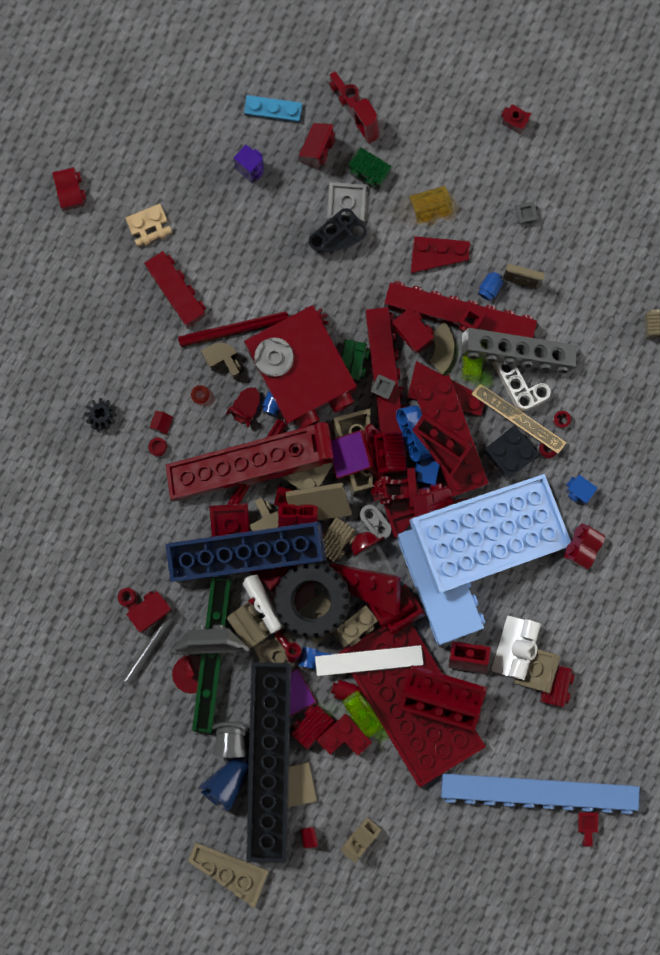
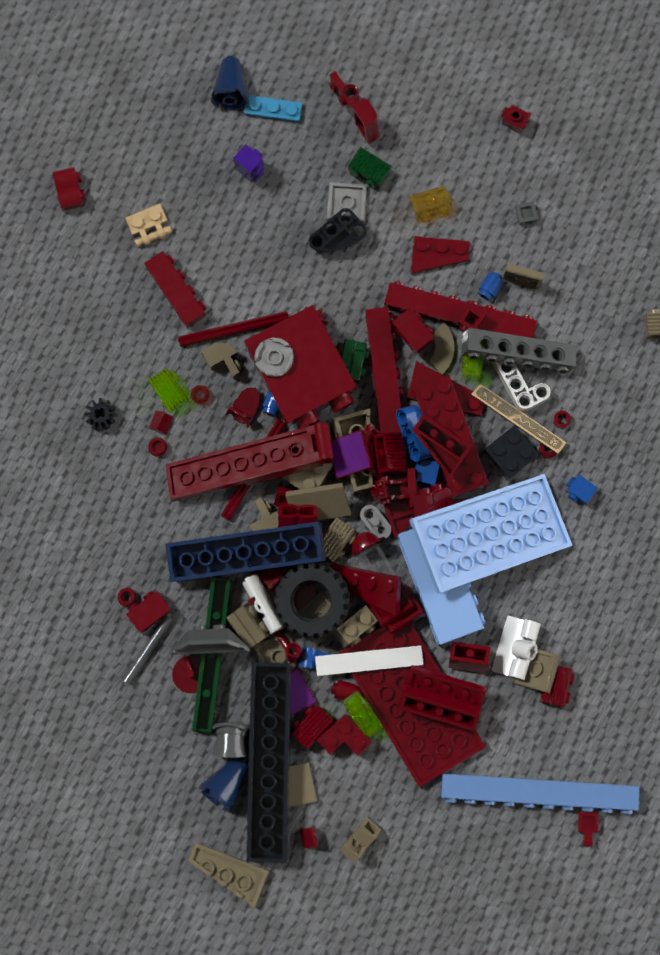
(168, 390): none -> clear neon green brick
(229, 519): dark red tile -> none
(230, 86): none -> dark blue cone
(316, 146): dark red slope -> none
(383, 387): dark grey plate -> none
(584, 546): dark red brick -> none

